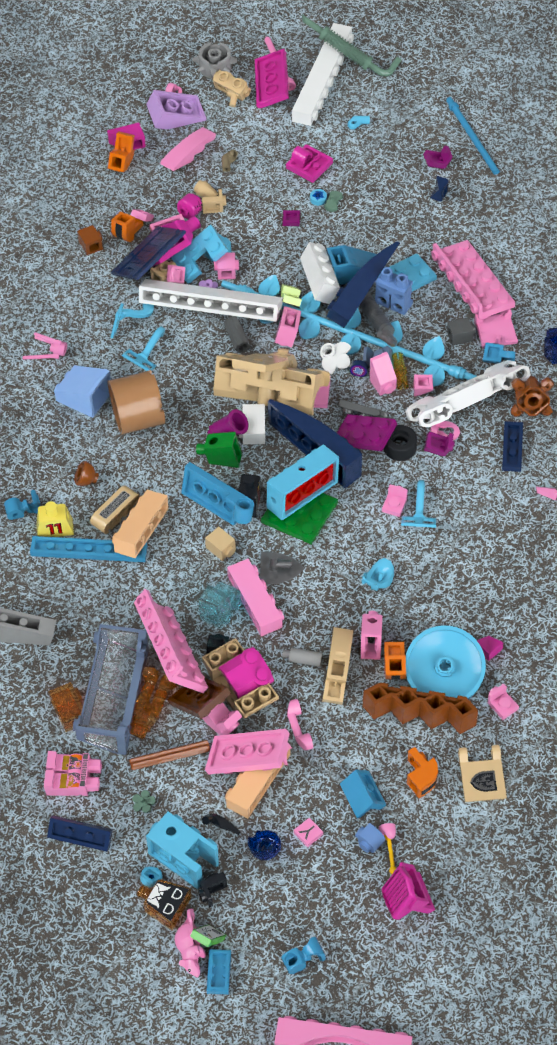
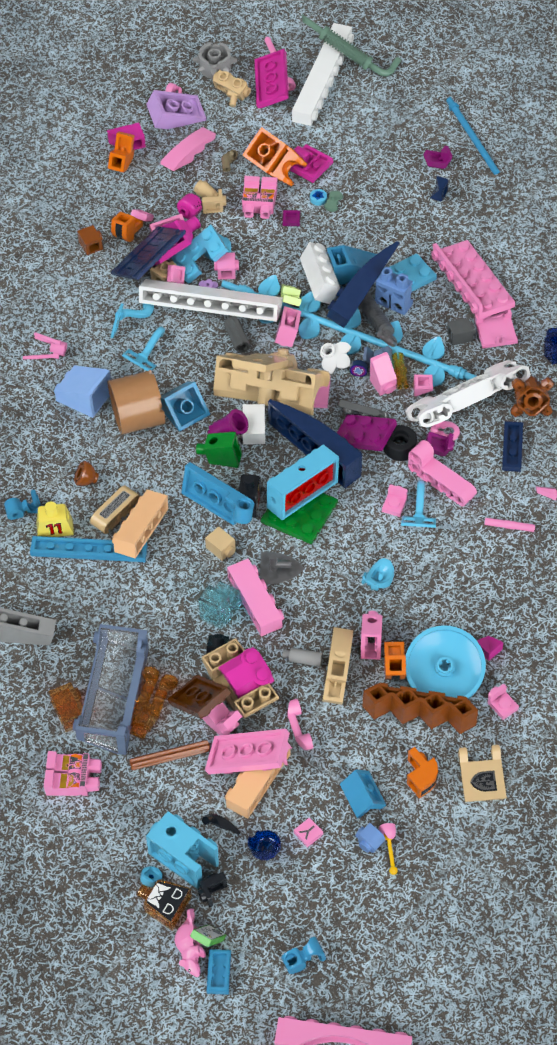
(79, 833): dark blue plate -> none
(143, 802): sand green plant -> none
(170, 643): bright pink bracket -> none
(184, 405): none -> dark azure slope
(256, 201): none -> bright pink hips
(273, 156): none -> orange brick
(356, 121): medium azure arm -> none
(406, 892): dark pink piece -> none
(440, 476): none -> bright pink beam
(495, 353): dark azure plate -> none
(509, 524): none -> bright pink piece

